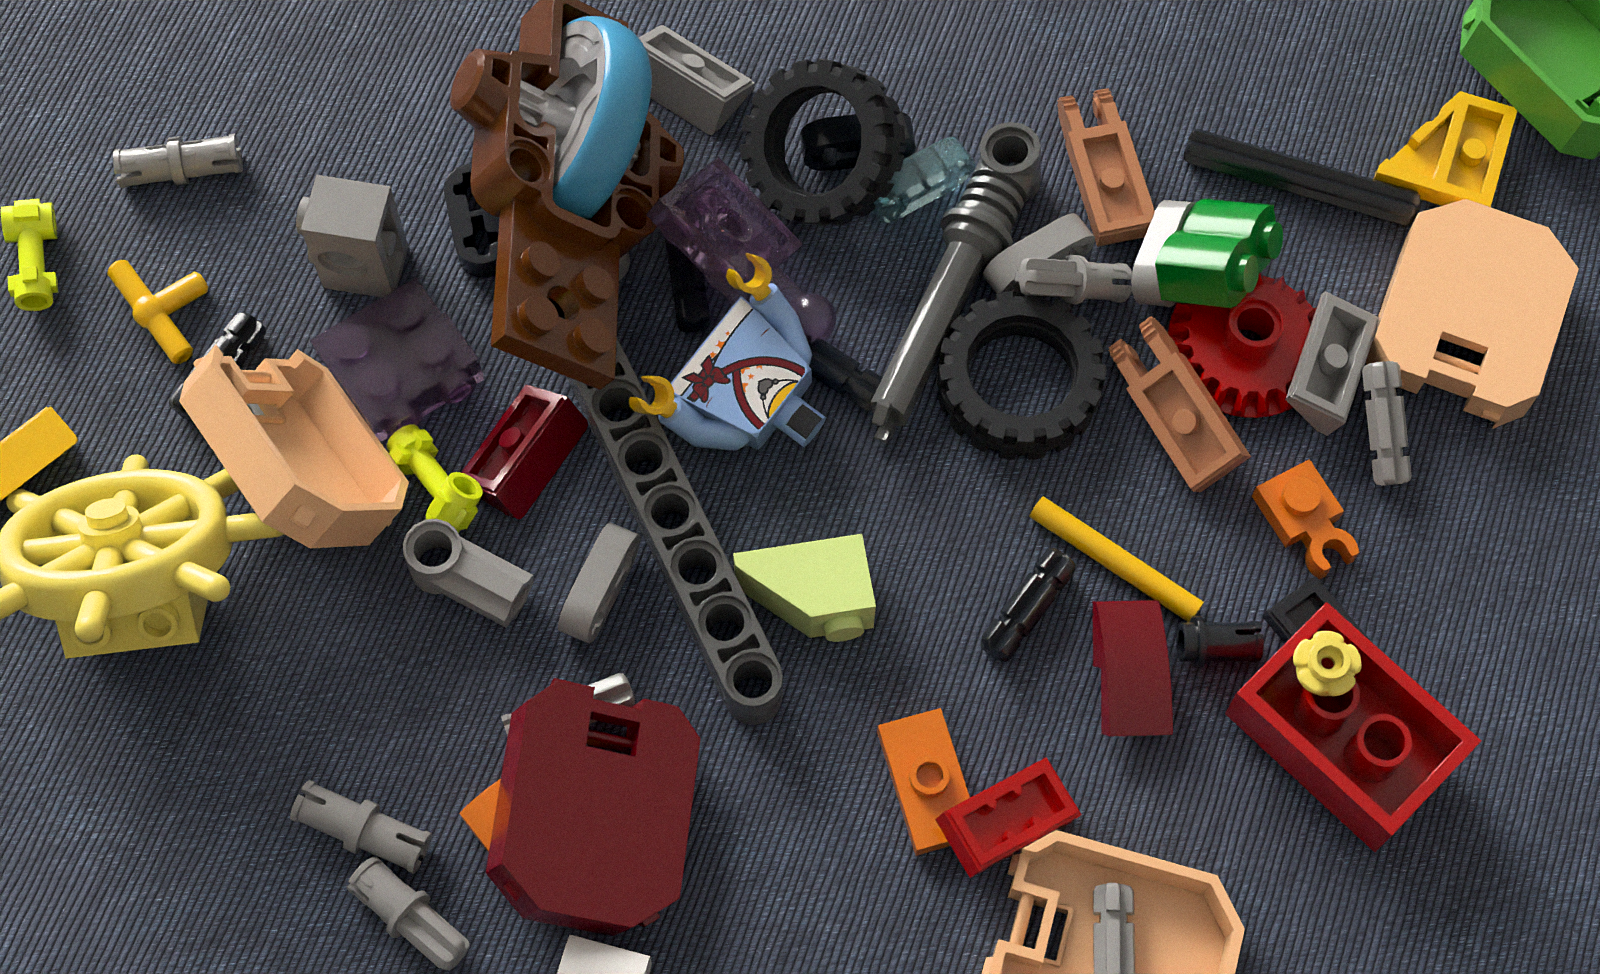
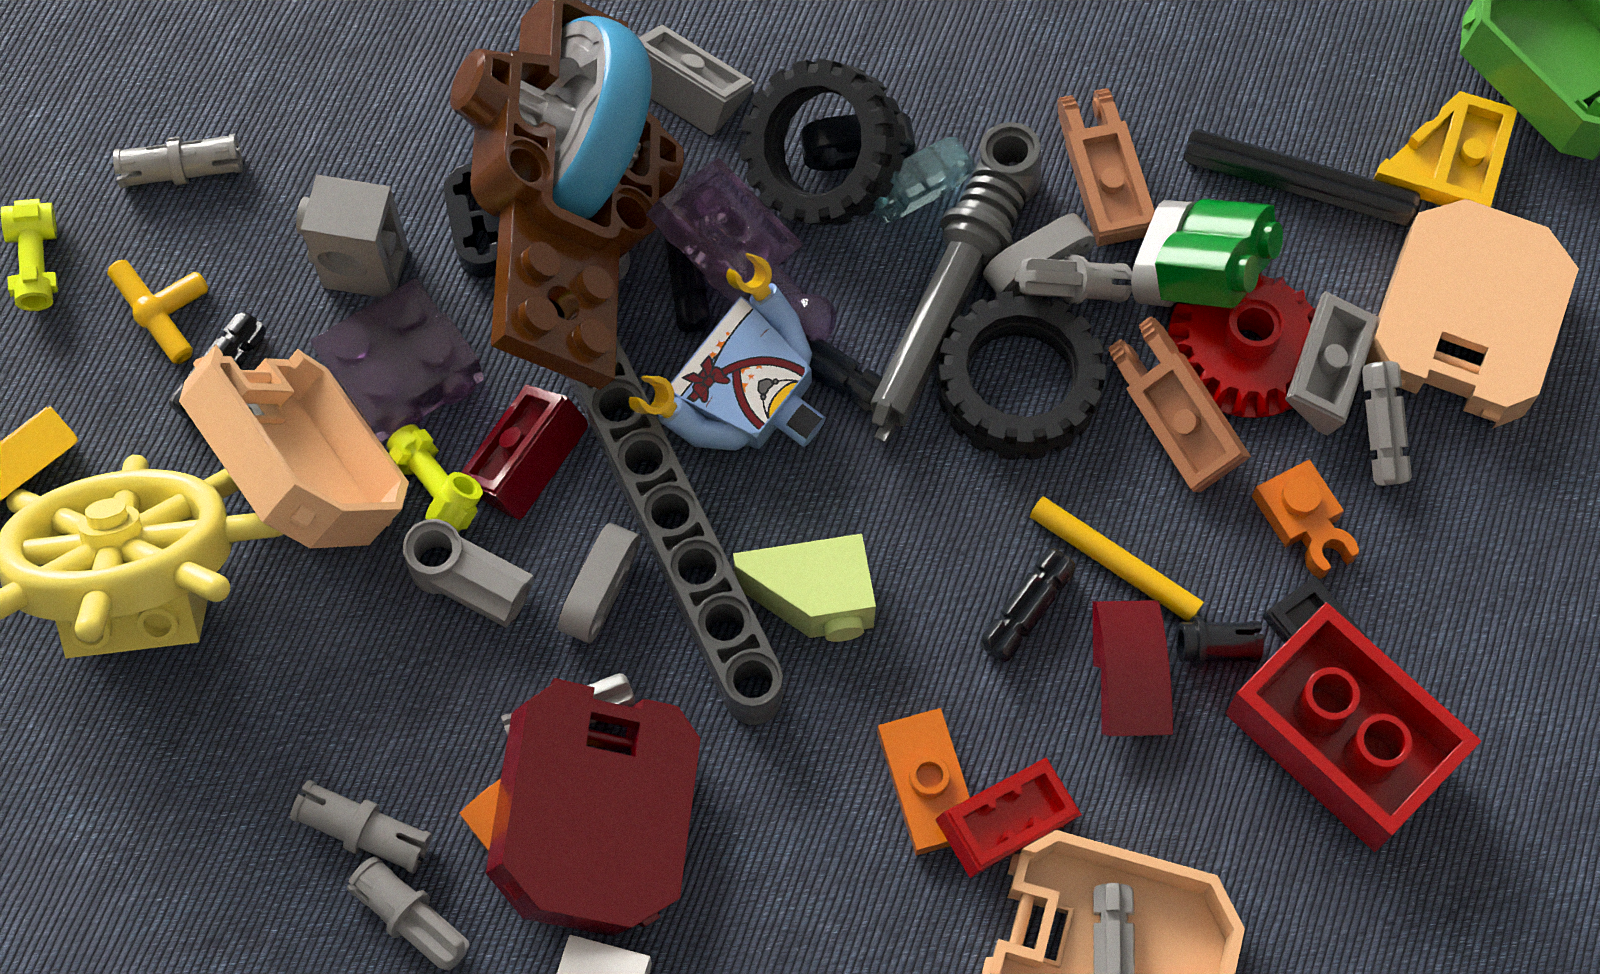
(1325, 681): light yellow plate -> none

